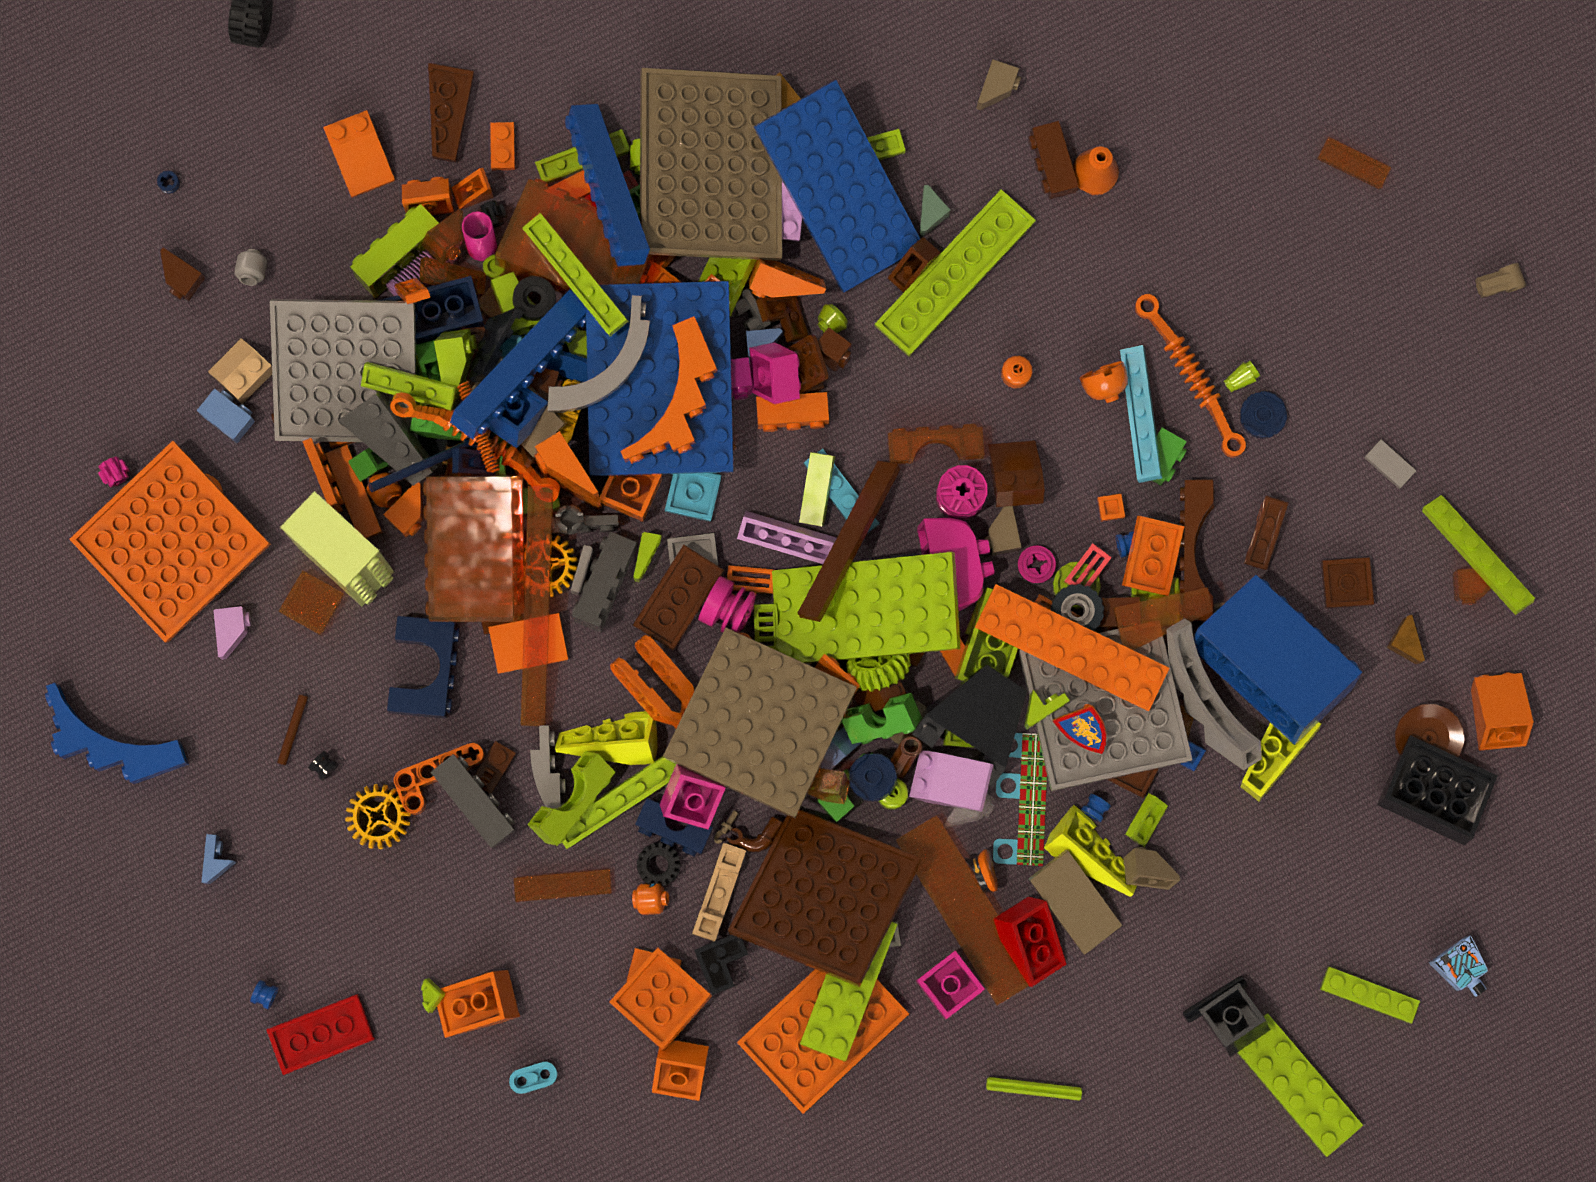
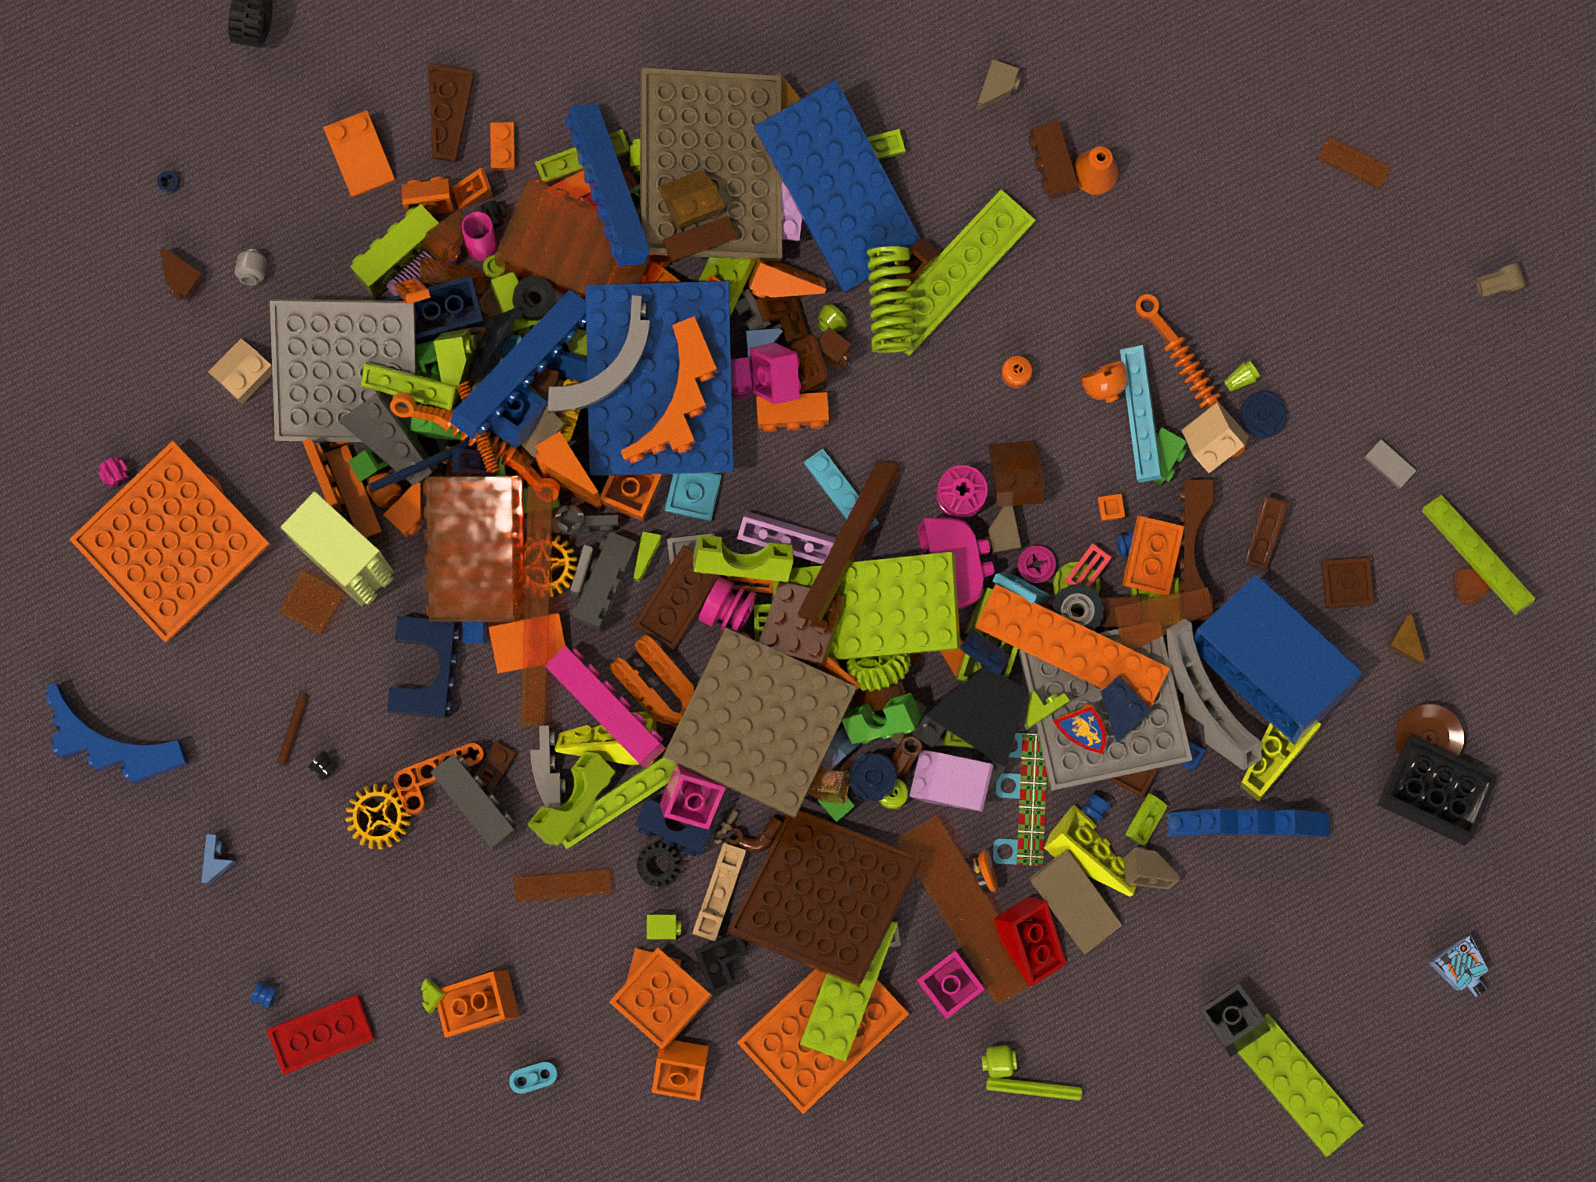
(225, 415): medium blue brick -> none
(230, 629): lavender slope -> none
(474, 632): none -> blue tile
(575, 274): lime plate -> none
(605, 706): none -> dark pink brick
(650, 899): orange head -> none
(663, 927): none -> lime brick
(691, 199): none -> pearl gold slope
(699, 239): none -> reddish brown tile
(770, 563): none -> lime arch
(798, 636): none -> reddish brown plate
(817, 489): tile -> none
(878, 341): none -> lime piece
(932, 211): sand green slope -> none
(964, 441): clear orange arch -> none
(964, 816): clear slope -> none
(984, 652): none -> dark blue plate
(999, 1061): none -> lime head
(1022, 588): none -> medium azure tile
(1123, 707): none -> dark blue wing
(1193, 1012): black axle -> none
(1214, 437): none -> tan slope
(1248, 823): none -> blue arch
(1369, 995): lime plate -> none
(1501, 711): orange slope -> none

